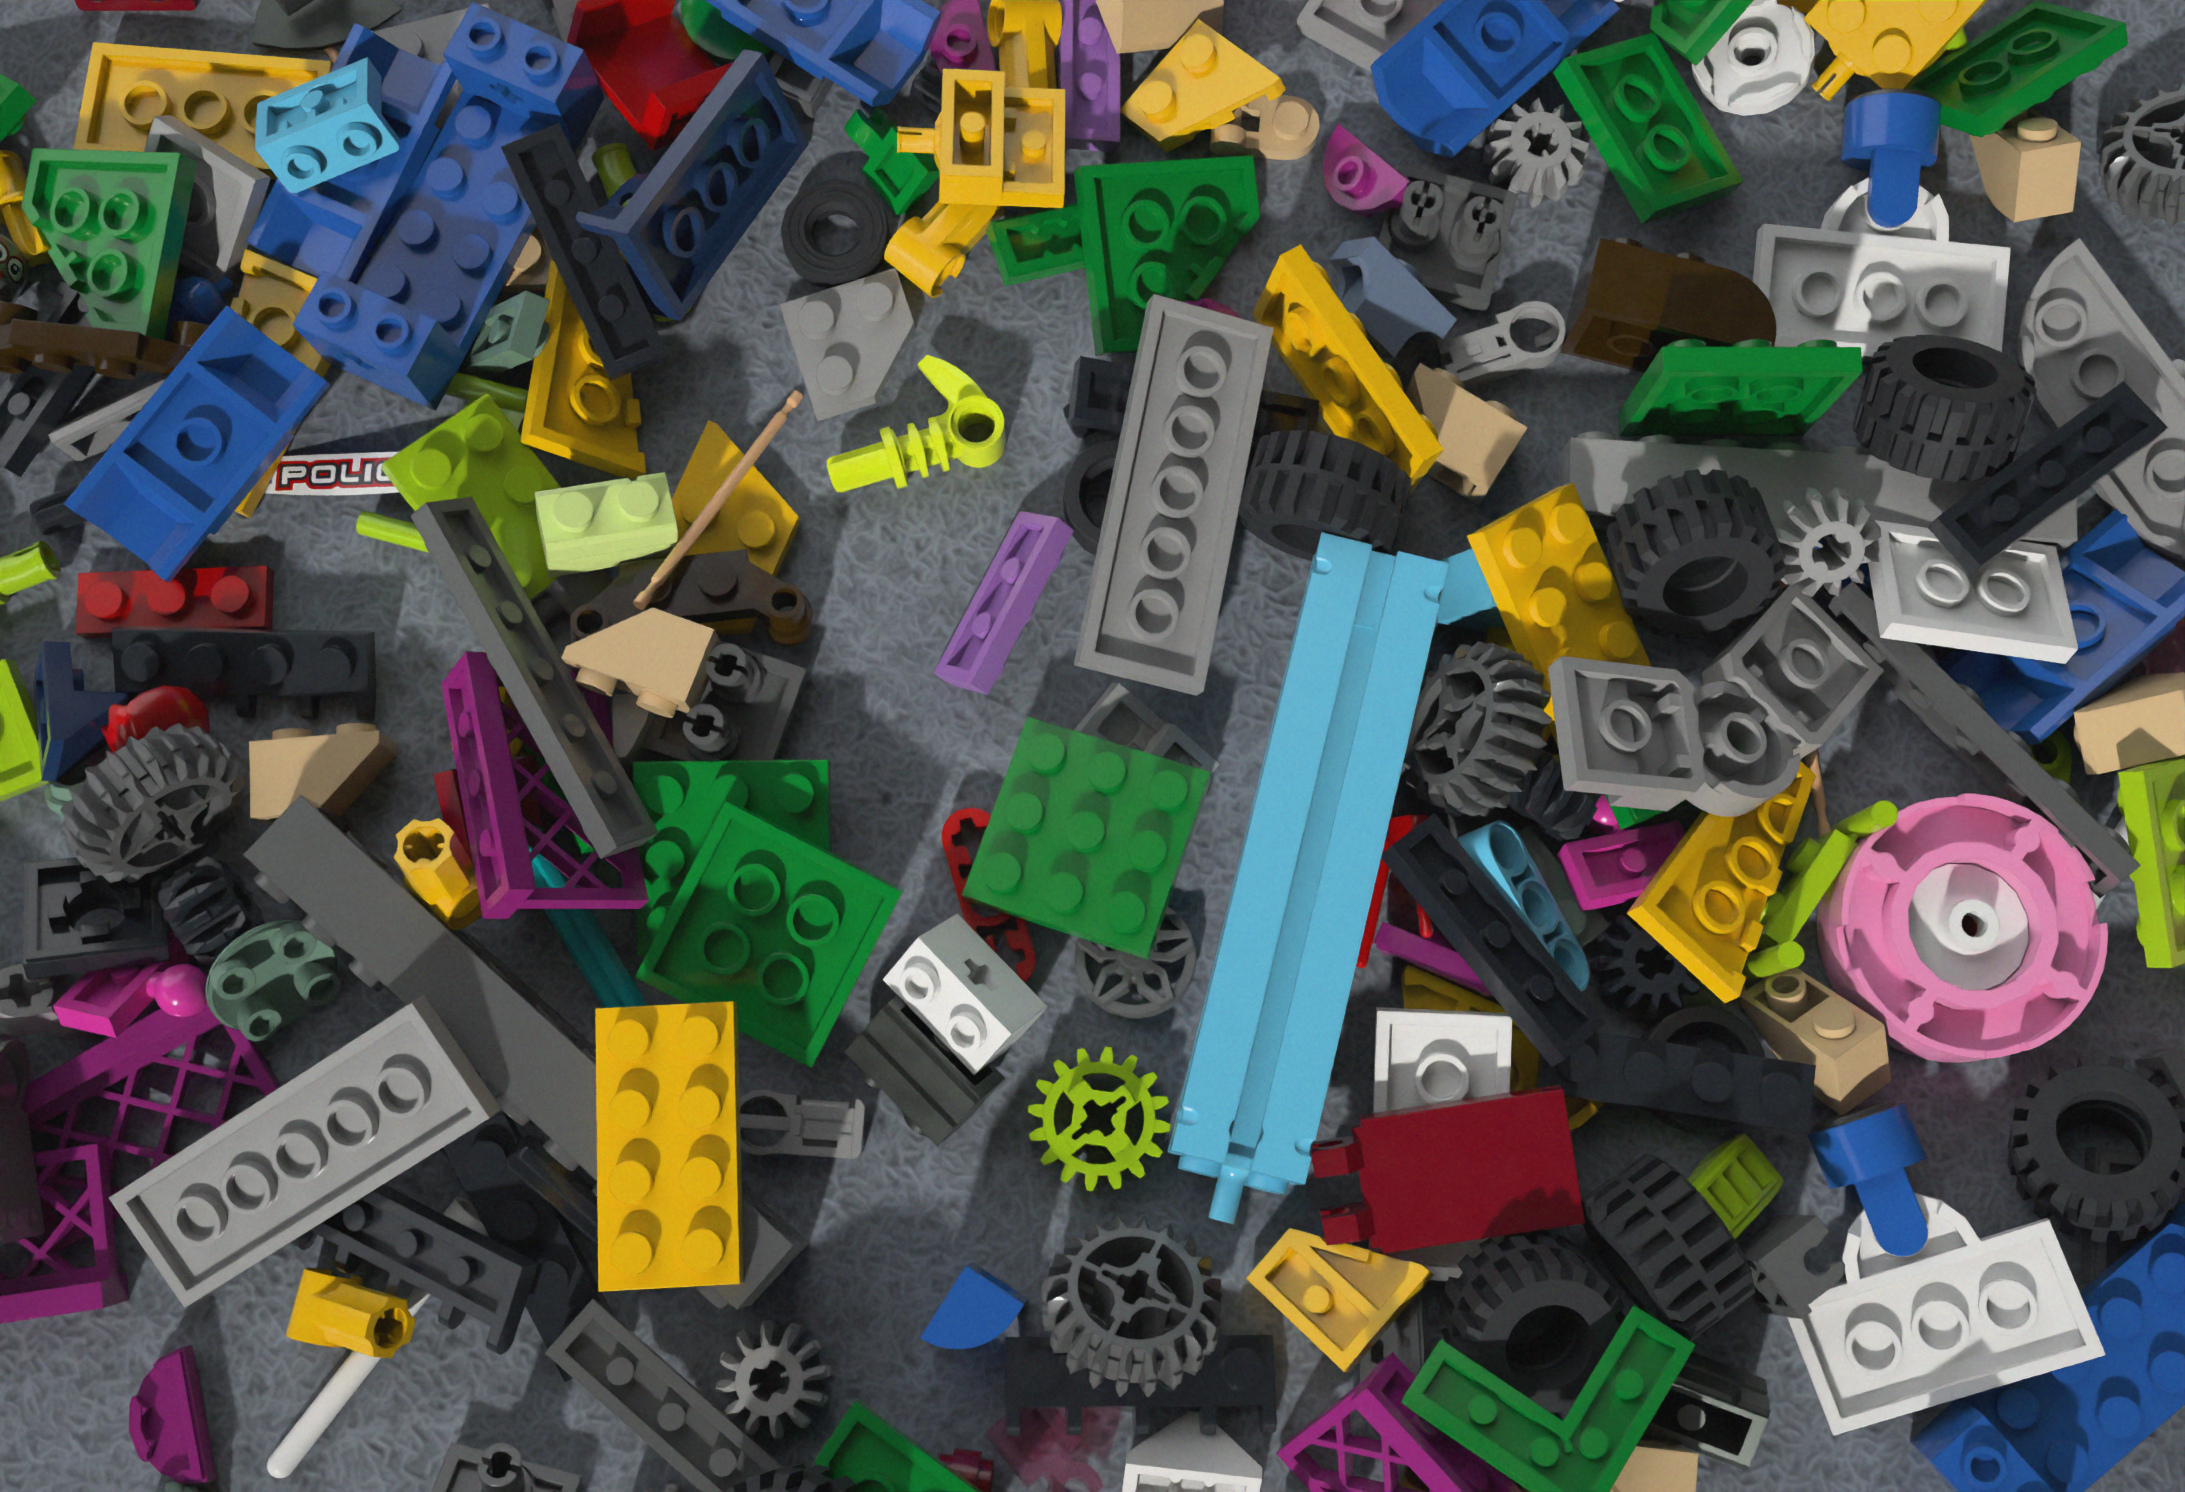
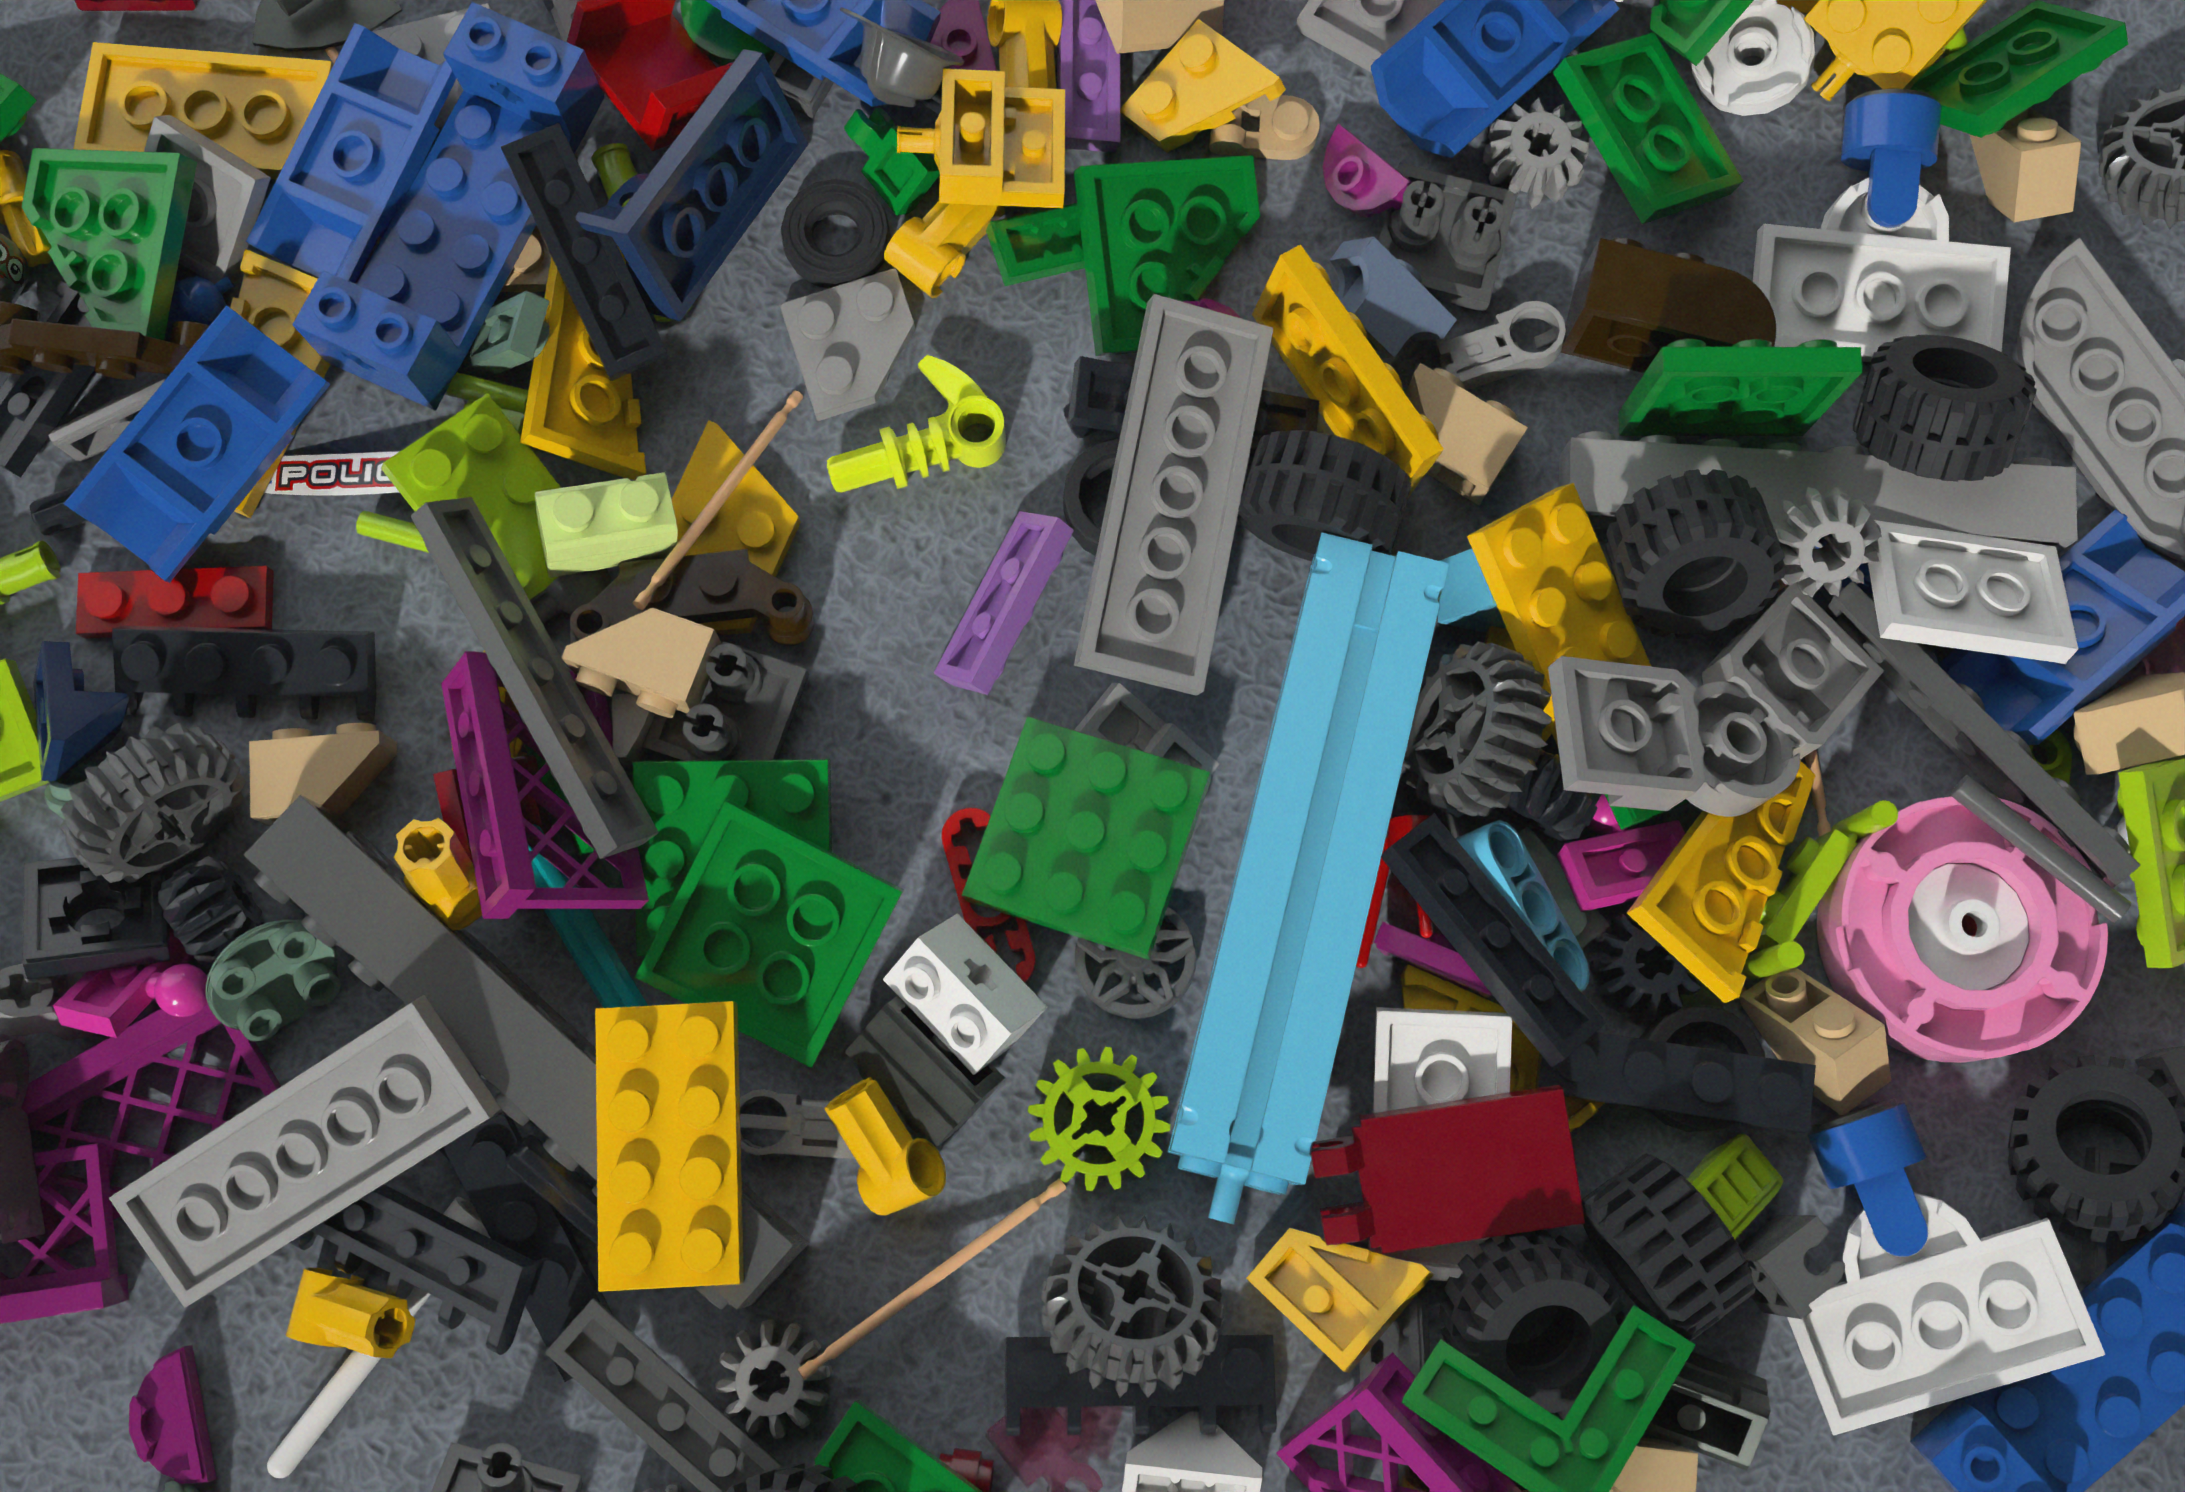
(151, 709): red hair -> none
(324, 127): medium azure bracket -> none
(892, 1165): none -> yellow piece
(900, 66): none -> dark grey piece
(931, 1279): none -> light nougat piece
(973, 1311): blue brick -> none
(2040, 849): none -> dark grey bar
(2047, 478): black plate -> none

